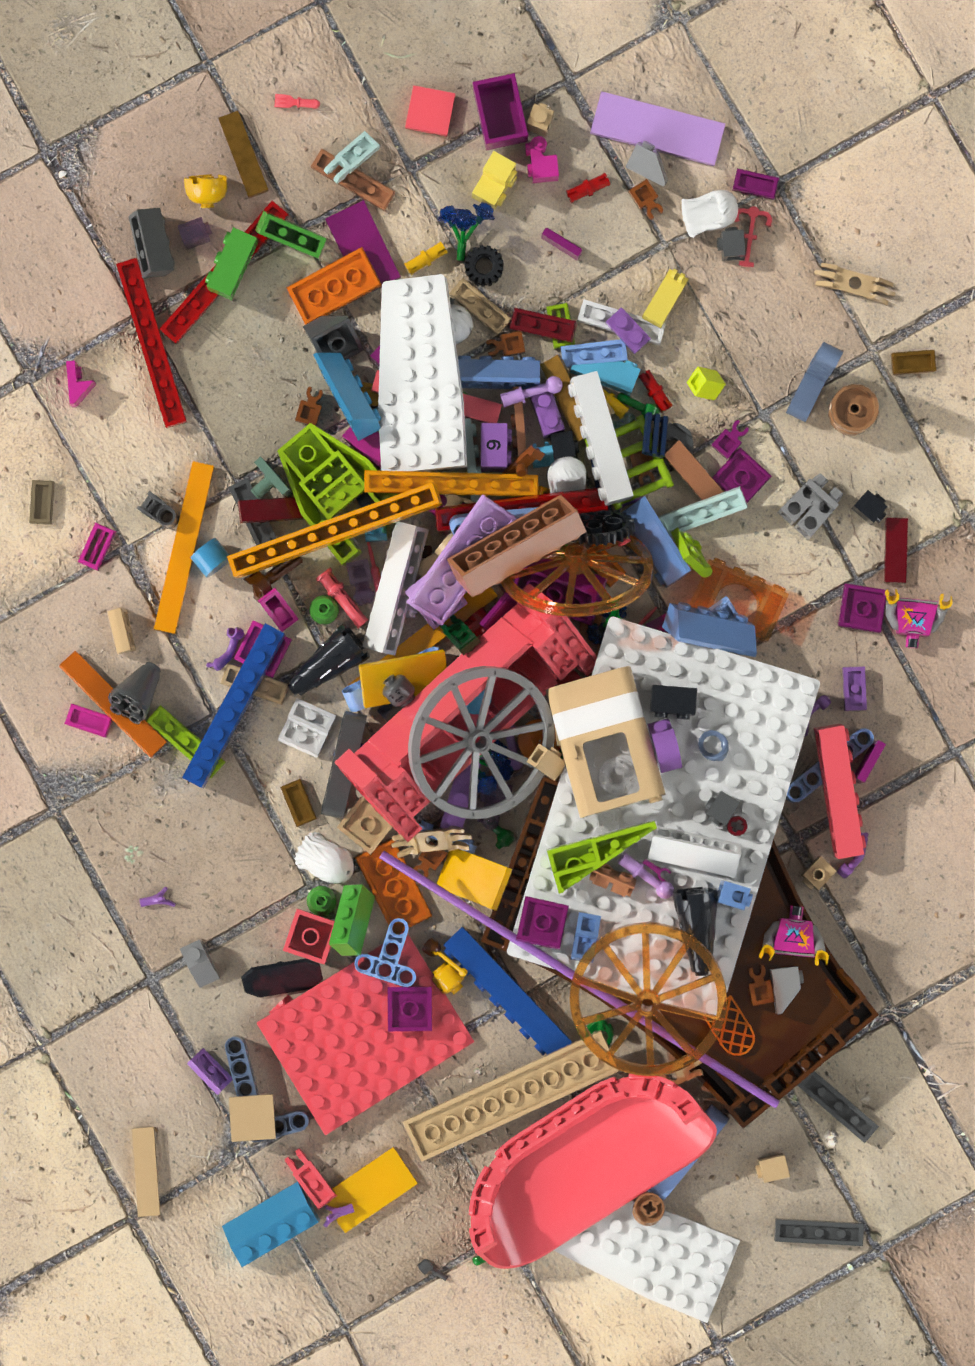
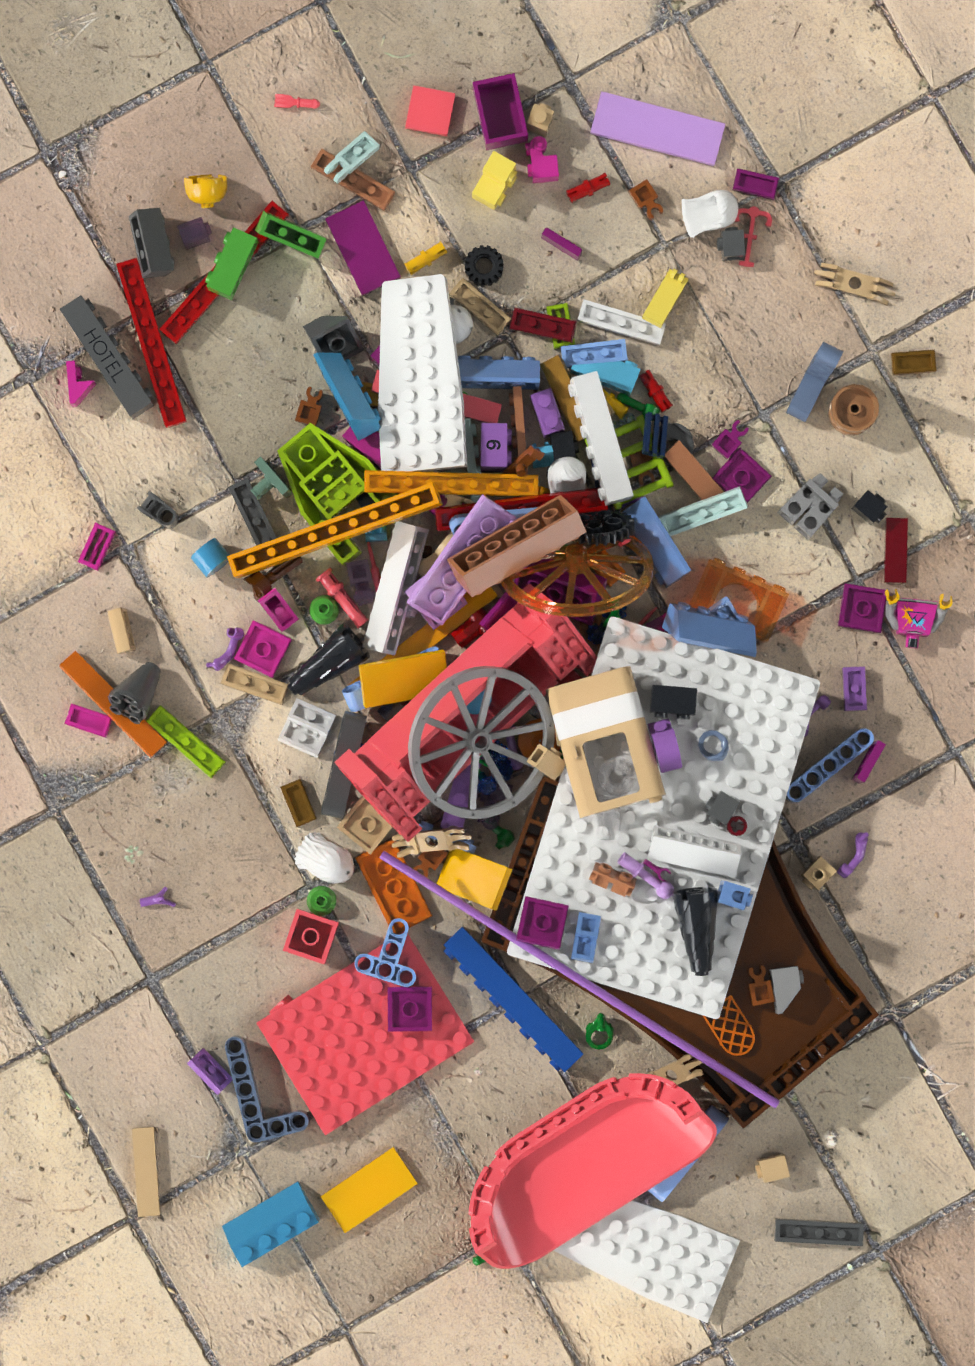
(41, 502): dark tan tile -> none
(107, 357): none -> dark grey brick
(184, 547): light orange tile -> none
(199, 963): light grey slope -> none
(234, 706): blue brick -> none
(243, 154): pearl gold tile -> none
(252, 1117): tan tile -> none
(268, 510): dark red tile -> none
(282, 977): black shield -> none
(311, 1180): coral hinge -> none
(334, 286): orange tile -> none
(337, 1212): medium lavender bar -> none
(352, 920): bright green brick -> none
(398, 690): dark grey head -> none
(426, 1266): dark grey hand -> none
(433, 949): hinge -> none
(447, 979): yellow head -> none
(460, 635): dark green hinge -> none
(464, 220): clear blue plant -> none
(507, 1097): tan plate -> none
(510, 344): dark orange plate -> none
(552, 385): lavender pin -> none
(578, 859): lime wedge -> none
(628, 330): medium lavender plate -> none
(648, 163): light grey slope -> none
(648, 993): clear orange wheel -> none
(648, 1209): medium nougat wheel -> none
(691, 552): lime plate -> none
(706, 383): neon yellow panel -> none
(794, 937): torso -> none
(838, 1106): dark grey plate -> none
(839, 791): coral brick -> none

